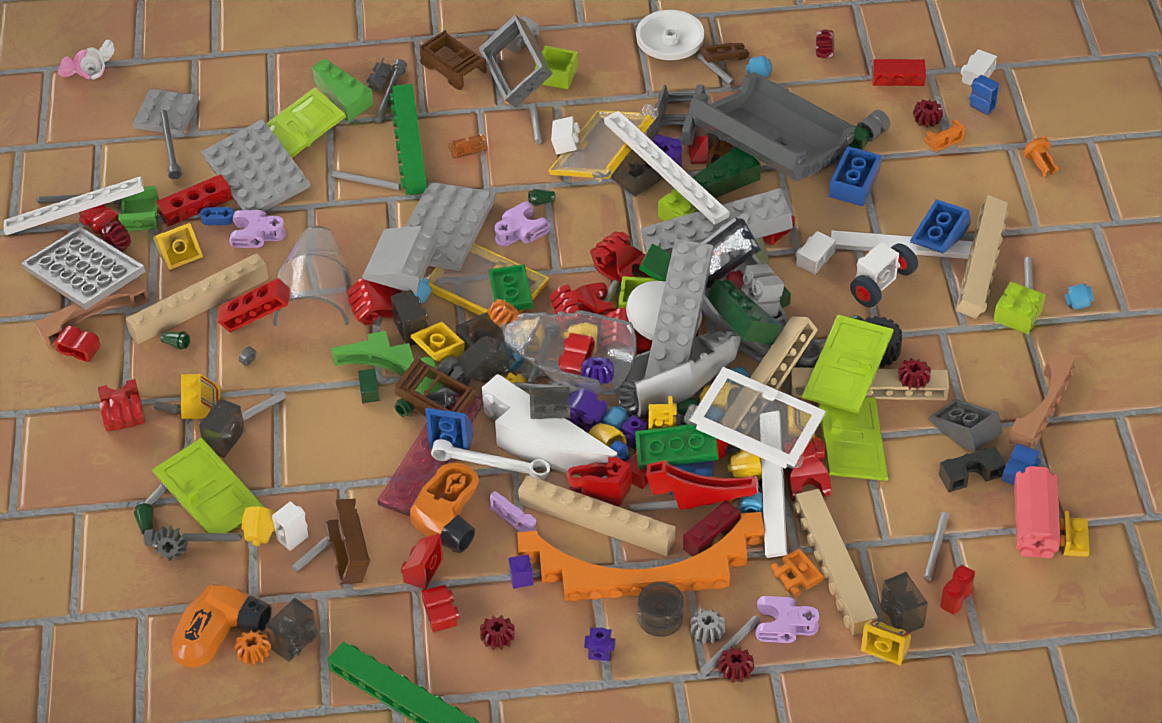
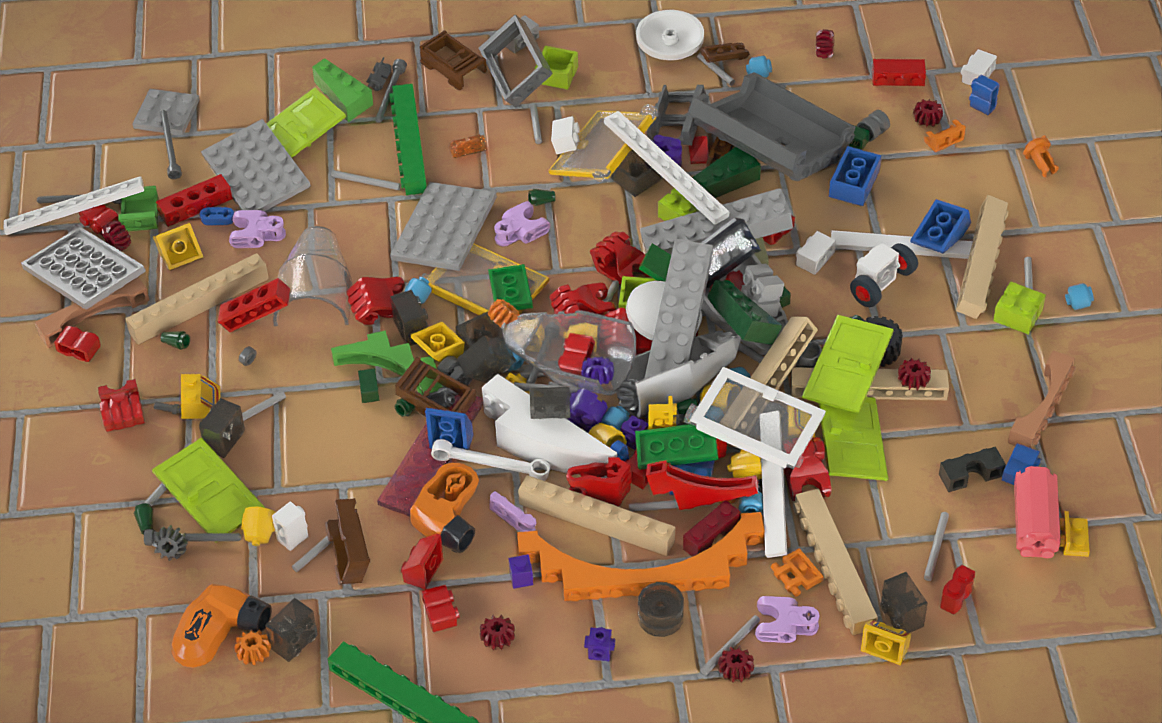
(86, 59): hair -> none
(402, 257): light grey slope -> none
(707, 625): light grey gear -> none
(968, 424): dark grey slope -> none

